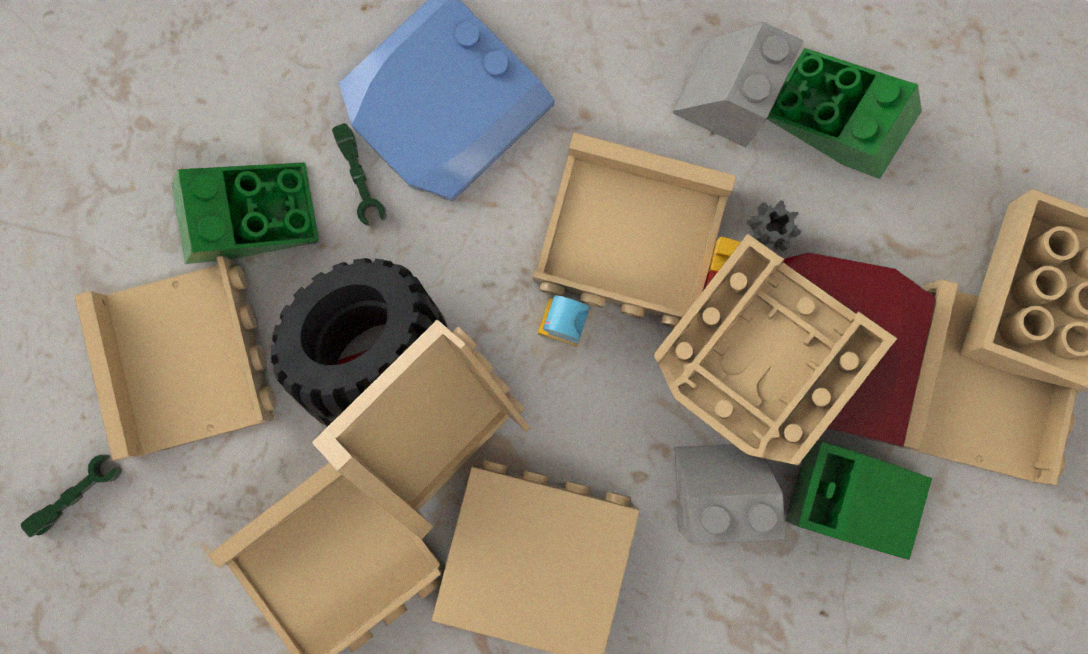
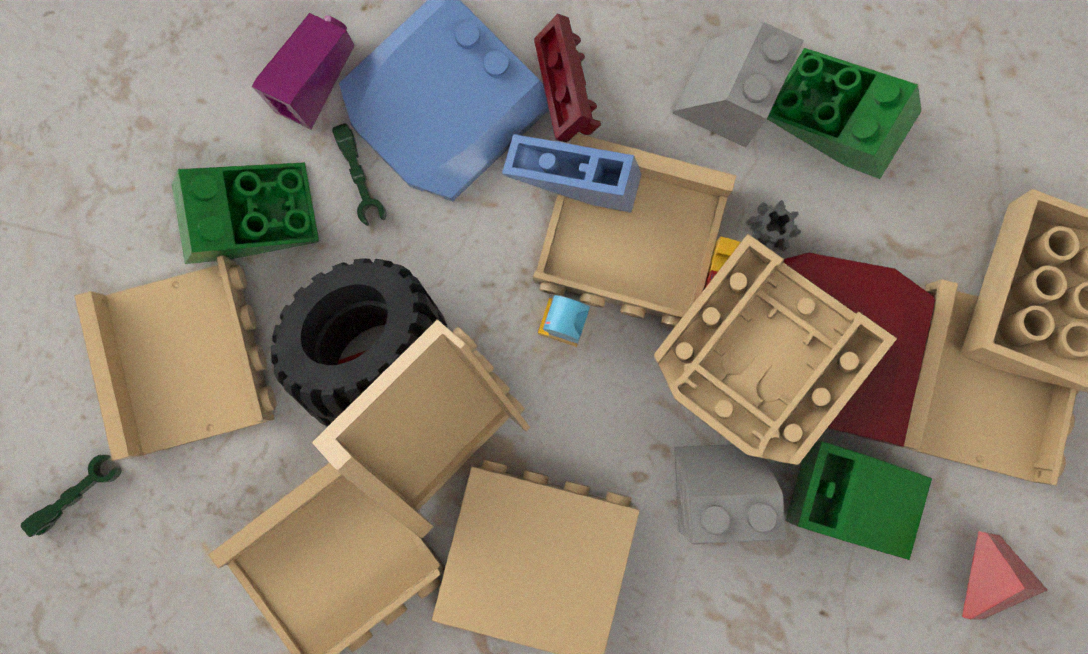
(305, 69): none -> magenta slope
(564, 80): none -> dark red plate
(575, 171): none -> medium blue slope
(997, 579): none -> slope

